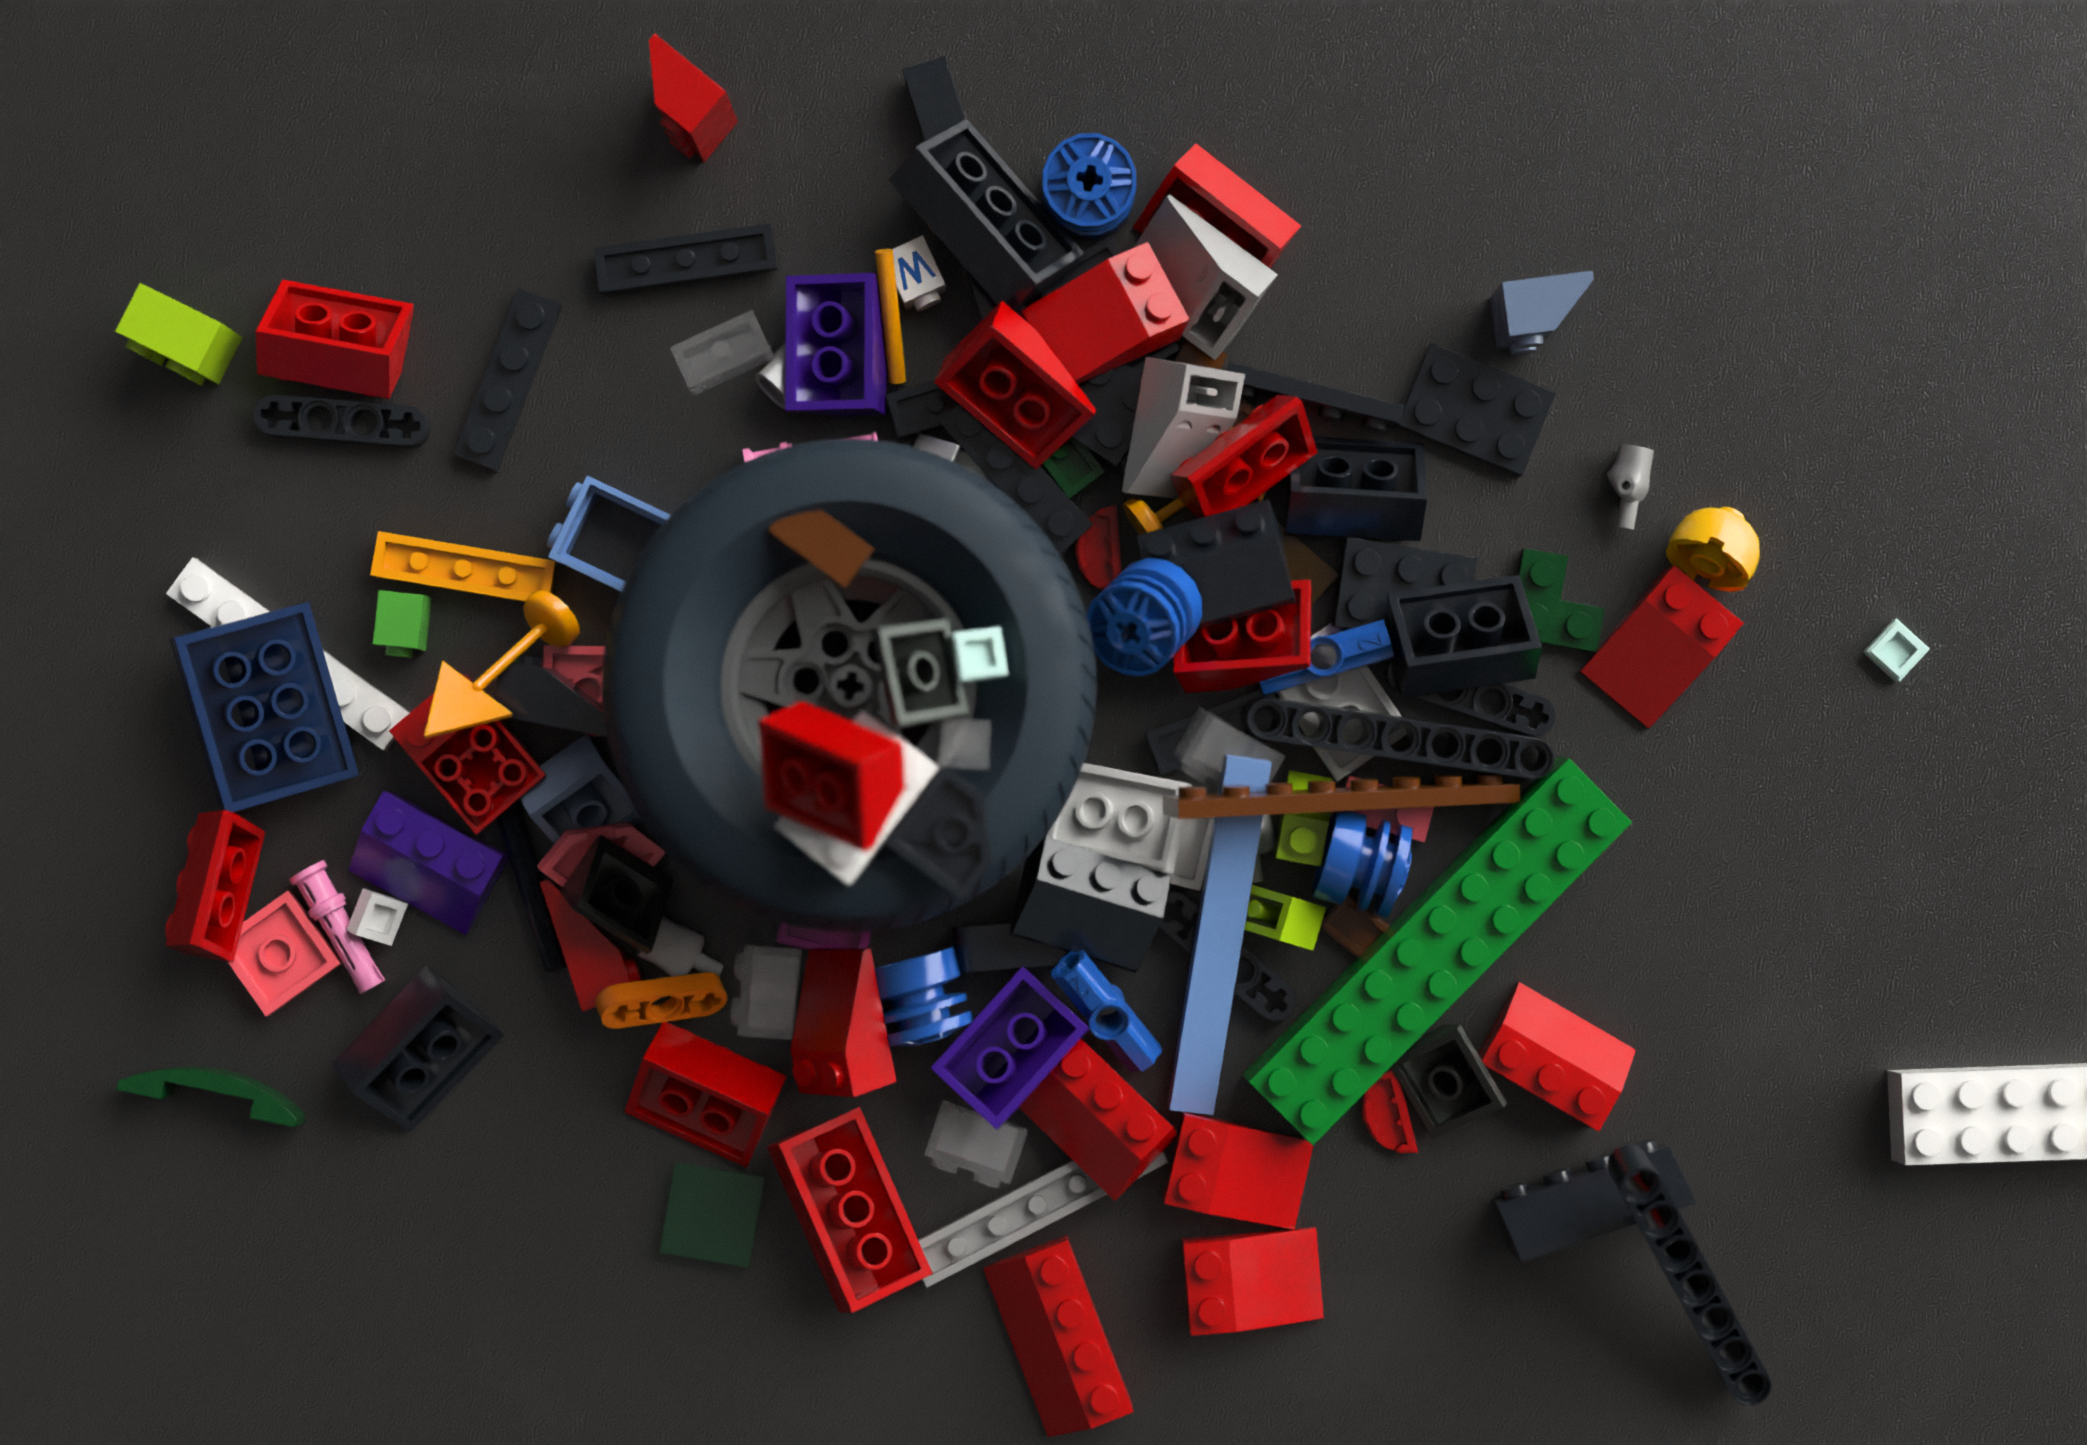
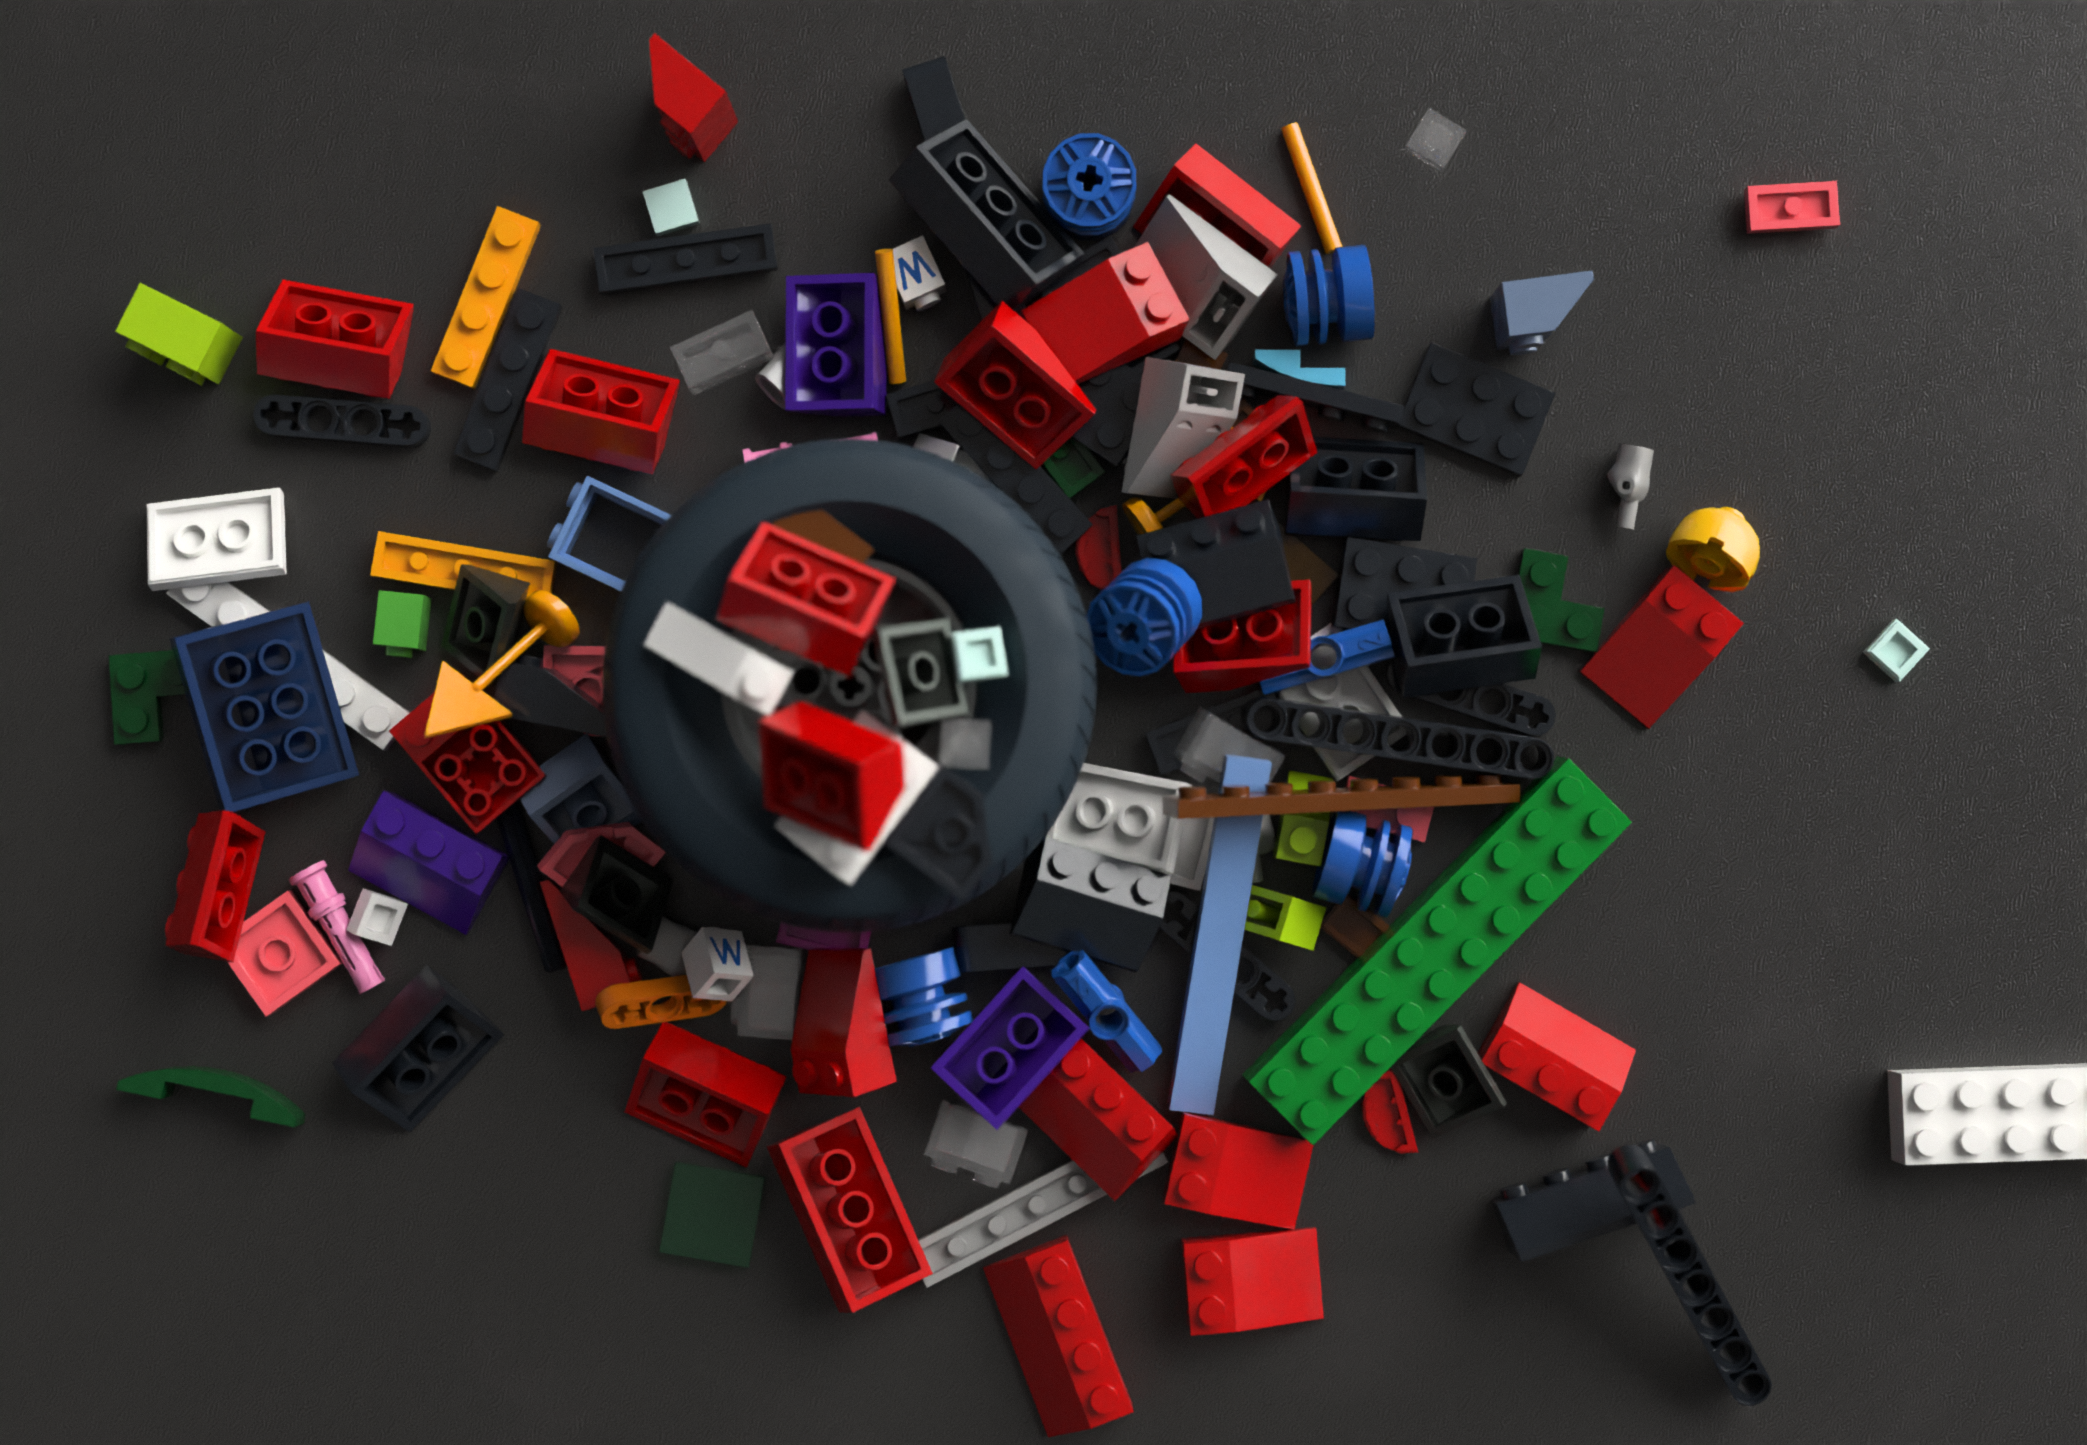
(136, 694): none -> dark green plate
(216, 539): none -> white tile
(483, 617): none -> pearl dark grey slope
(486, 297): none -> light orange plate
(599, 411): none -> red slope
(671, 207): none -> light aqua tile
(717, 964): none -> white brick
(719, 658): none -> white slope
(805, 598): none -> red slope
(1288, 364): none -> medium azure slope
(1311, 187): none -> light orange bar
(1330, 295): none -> blue wheel
(1435, 139): none -> clear plate
(1791, 207): none -> coral plate

